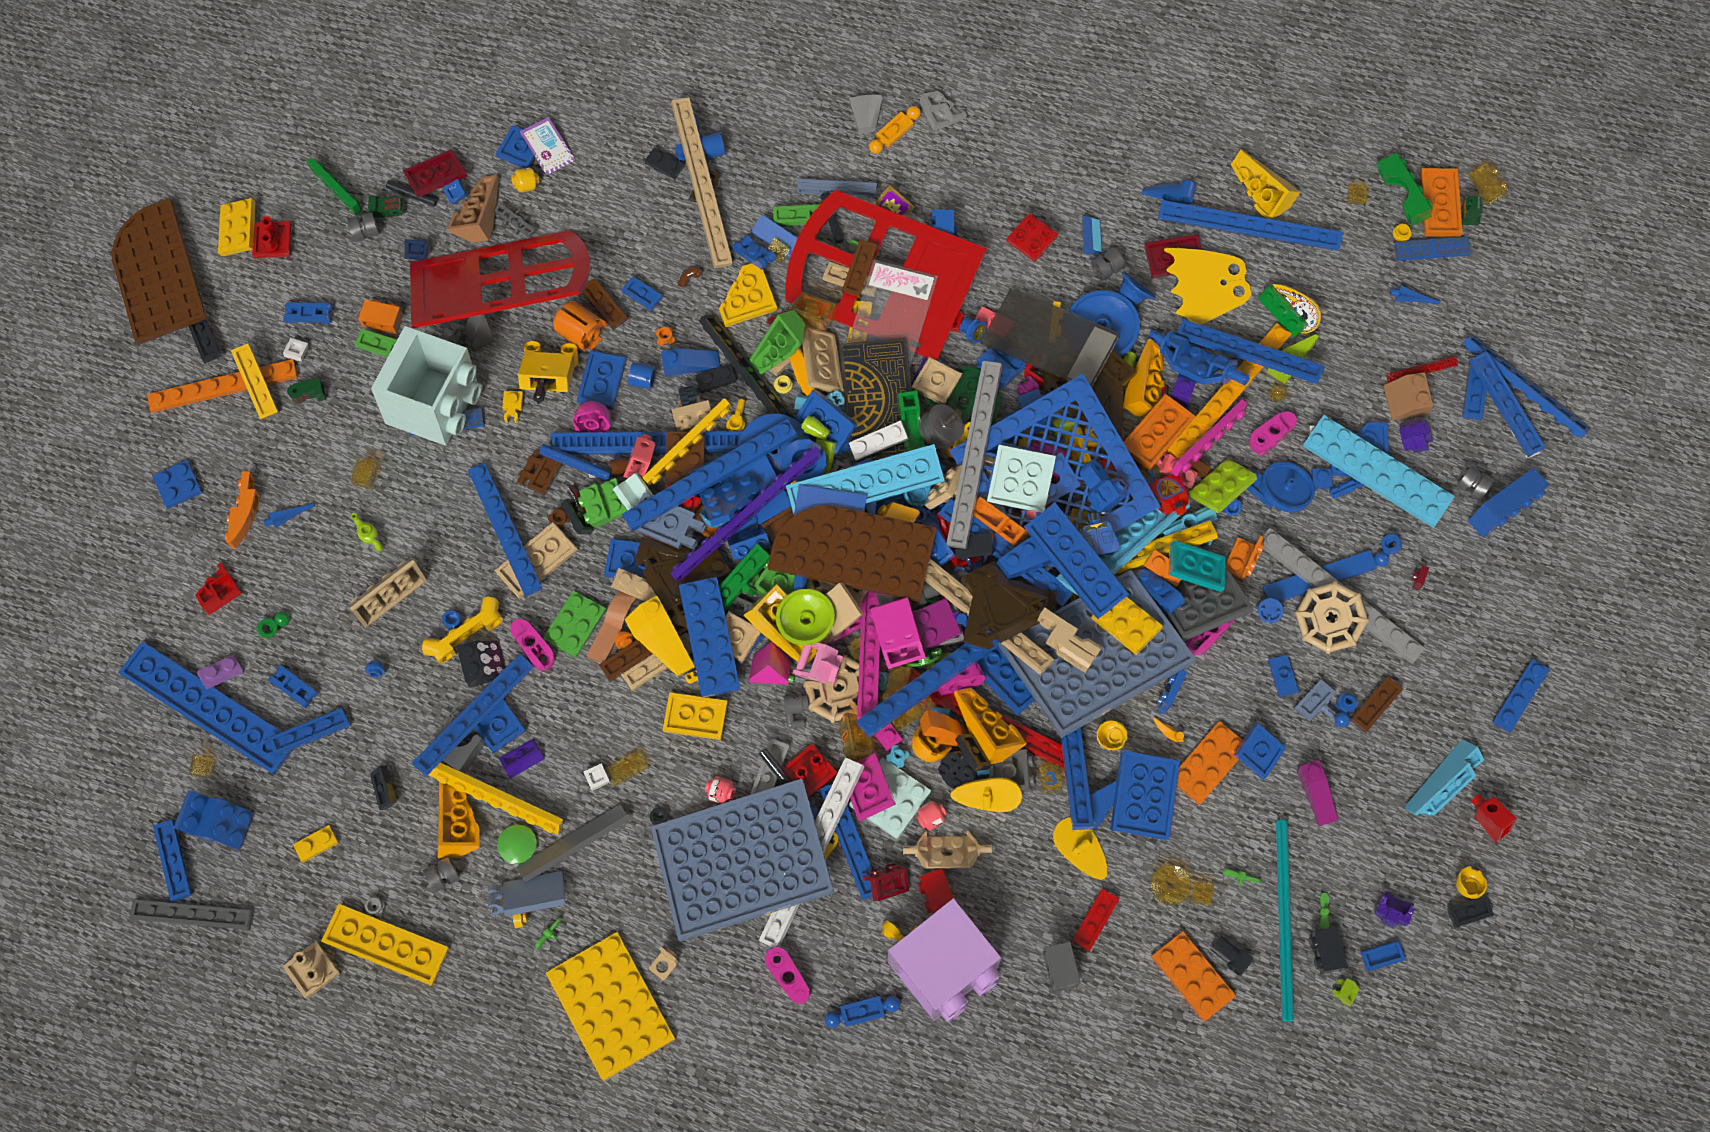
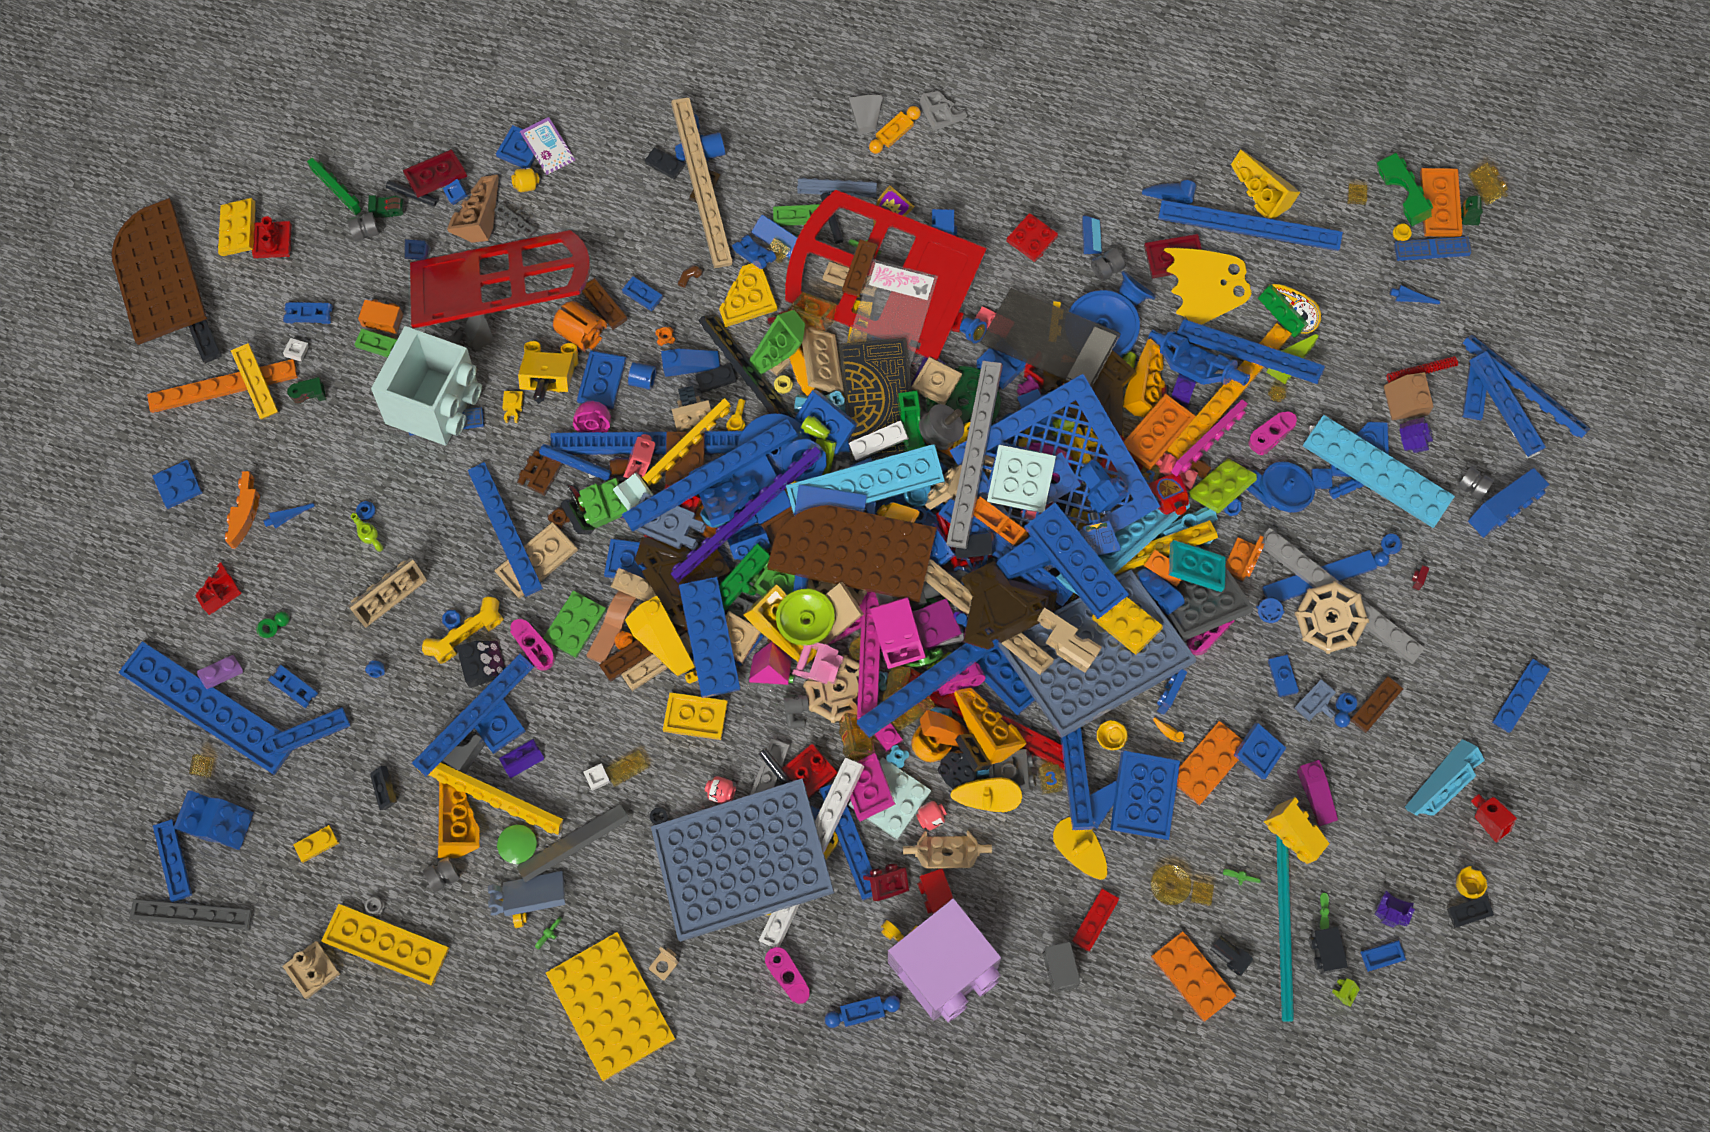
(364, 473): clear yellow brick -> none
(365, 515): none -> blue plate
(1296, 831): none -> yellow wedge

